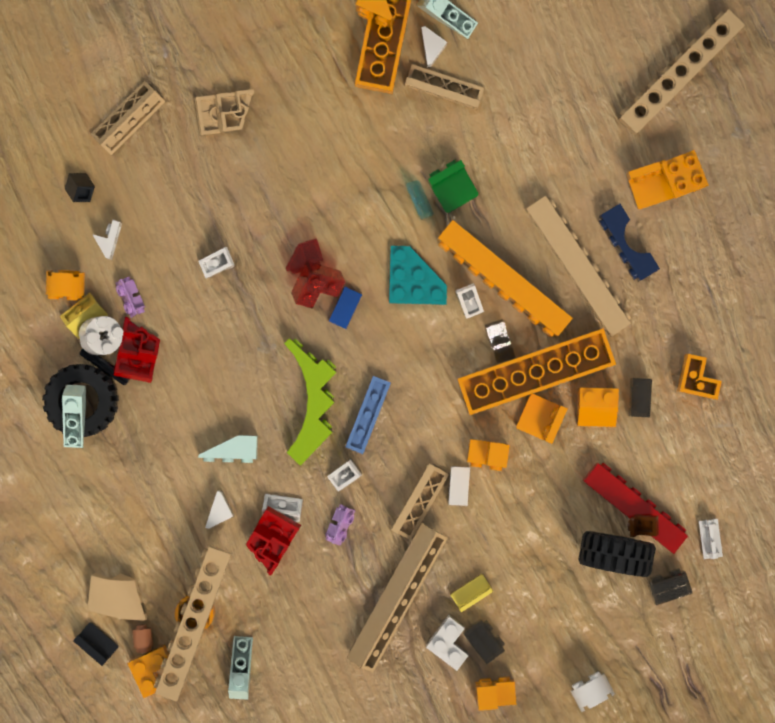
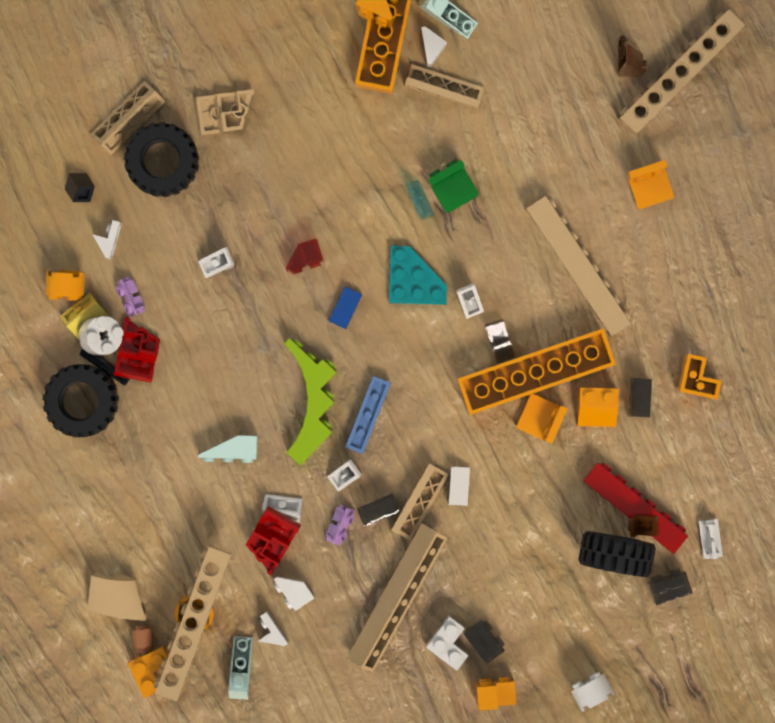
(74, 415): light aqua slope -> none
(96, 643): black panel -> none
(140, 144): none -> black tyre
(220, 510): white slope -> none
(275, 635): none -> white slope
(295, 591): none -> white slope
(316, 280): clear red brick -> none
(378, 509): none -> clear smoke brick
(471, 592): light yellow panel -> none
(488, 453): light orange brick -> none
(504, 279): light orange brick -> none
(629, 59): none -> reddish brown wedge
(640, 264): dark blue arch -> none
(684, 174): light orange bracket -> none

